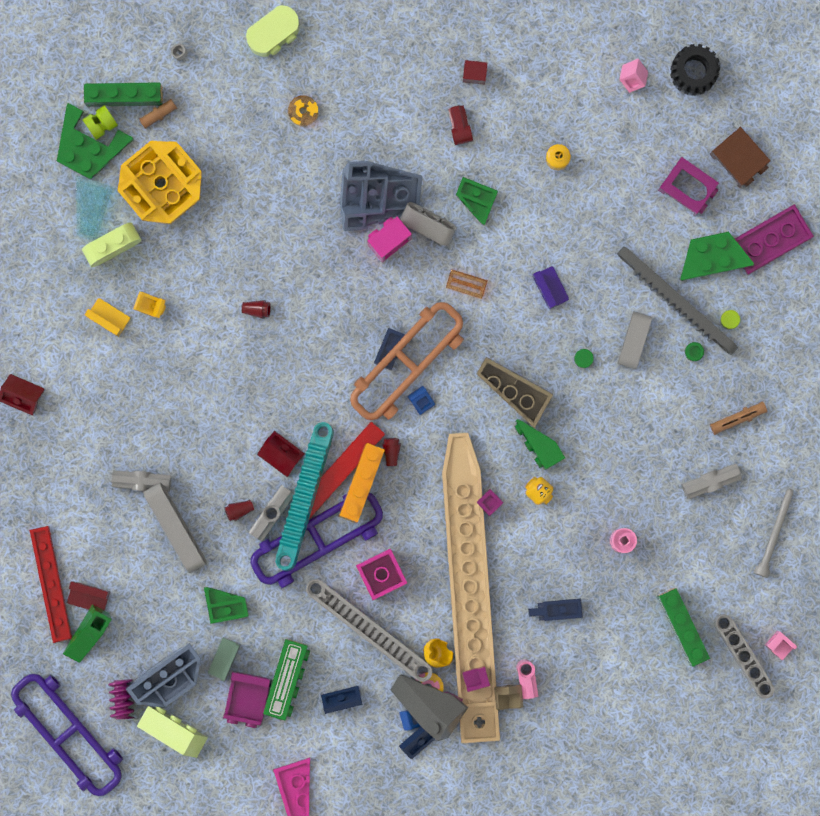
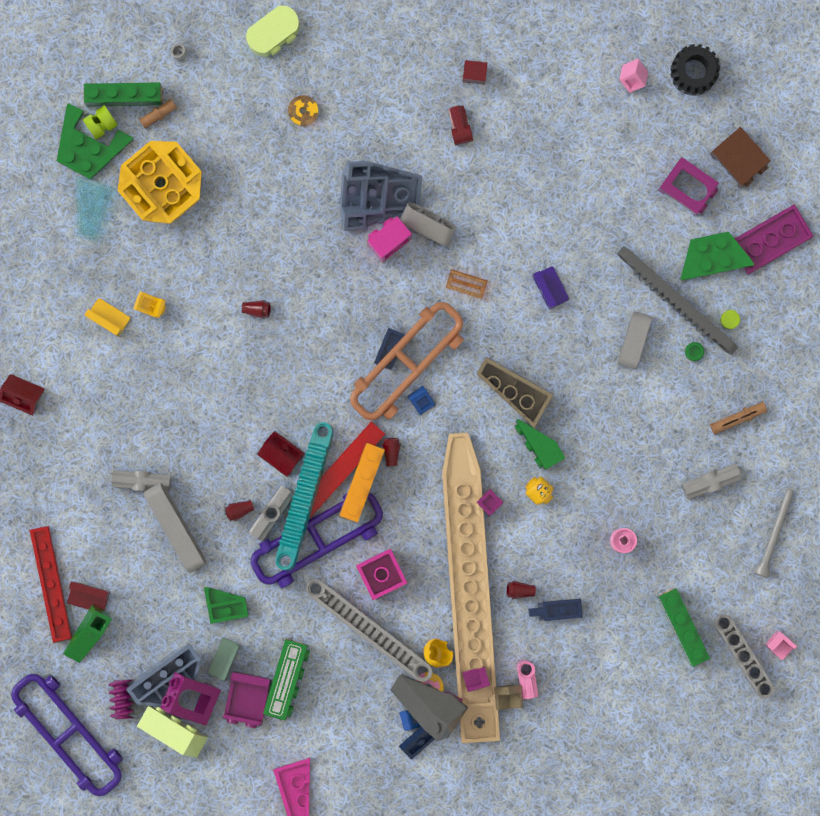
(111, 244): yellowish green brick -> none
(205, 703): none -> magenta panel
(341, 699): dark blue plate -> none
(476, 198): green wing -> none
(520, 590): none -> dark red cone
(553, 162): yellow head -> none
(583, 358): green tile -> none

